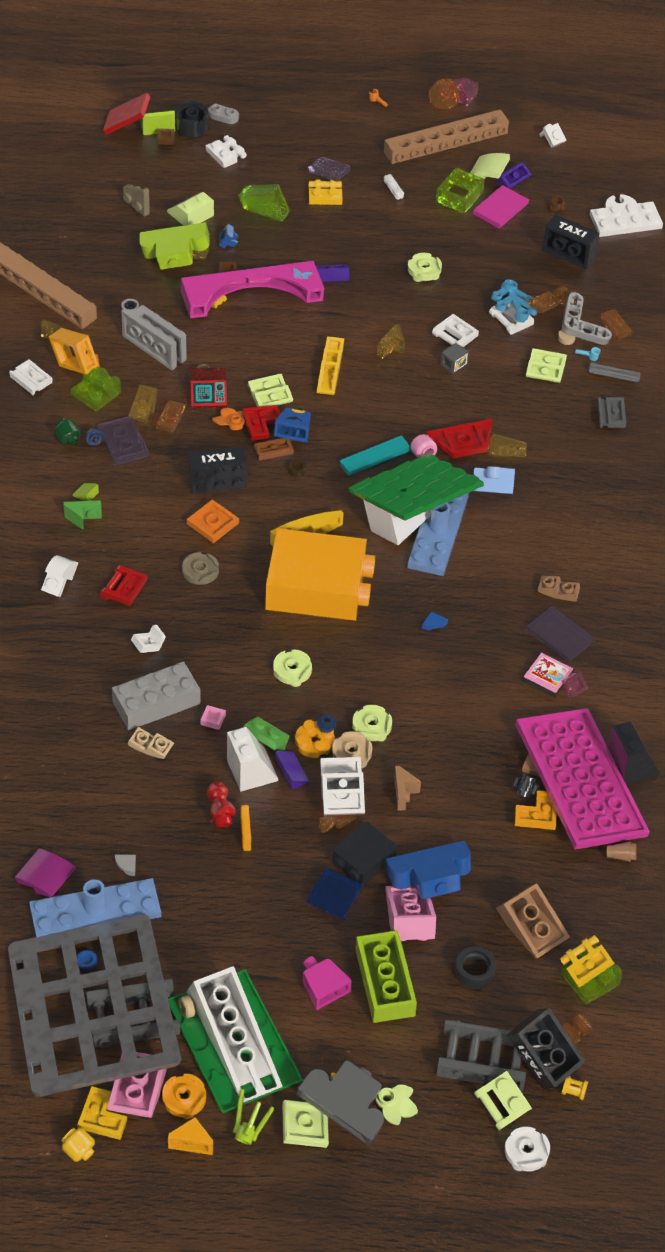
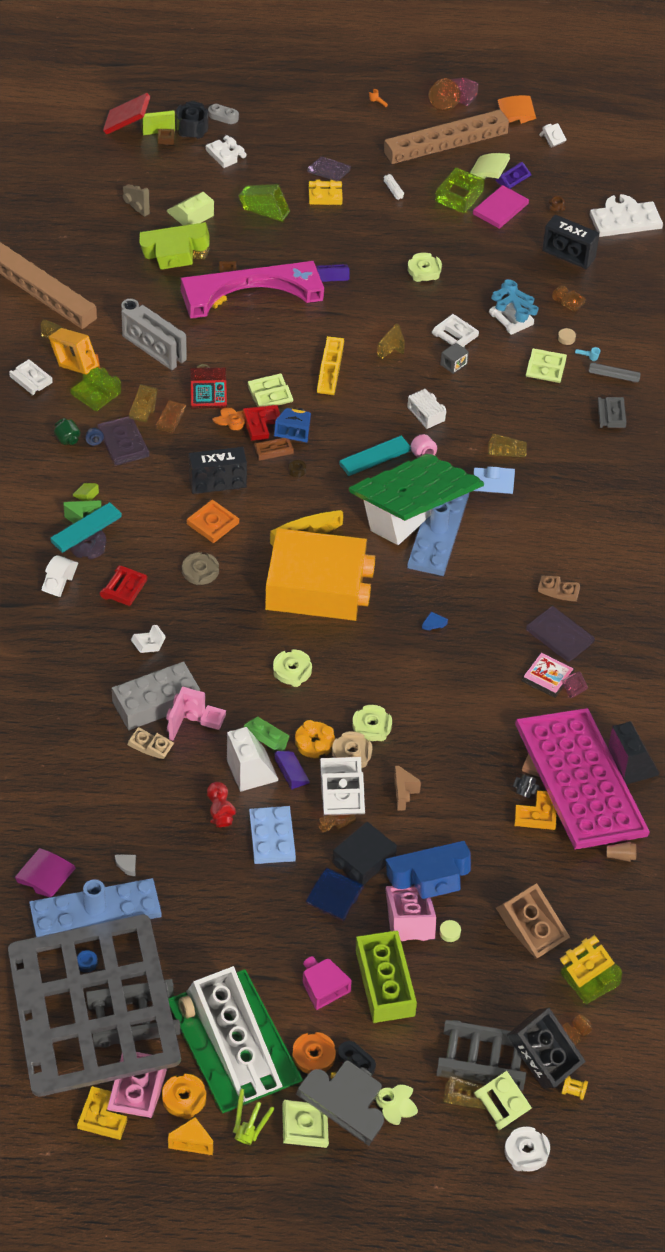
(78, 1144): yellow head -> none
(86, 527): none -> teal tile
(92, 550): none -> clear purple plate
(187, 704): none -> bright pink bracket
(228, 237): blue tile -> none
(245, 827): light orange tile -> none
(272, 835): none -> light blue plate
(313, 1042): none -> orange plate
(326, 727): dark blue plate -> none
(359, 1056): none -> black plate
(426, 408): none -> white brick
(450, 931): none -> yellowish green tile
(457, 1097): none -> clear yellow slope
(463, 439): red wing -> none
(475, 953): black tyre -> none
(517, 108): none -> orange slope
(544, 302): clear orange plate -> none
(578, 325): light grey beam -> none
(615, 324): clear orange plate -> none

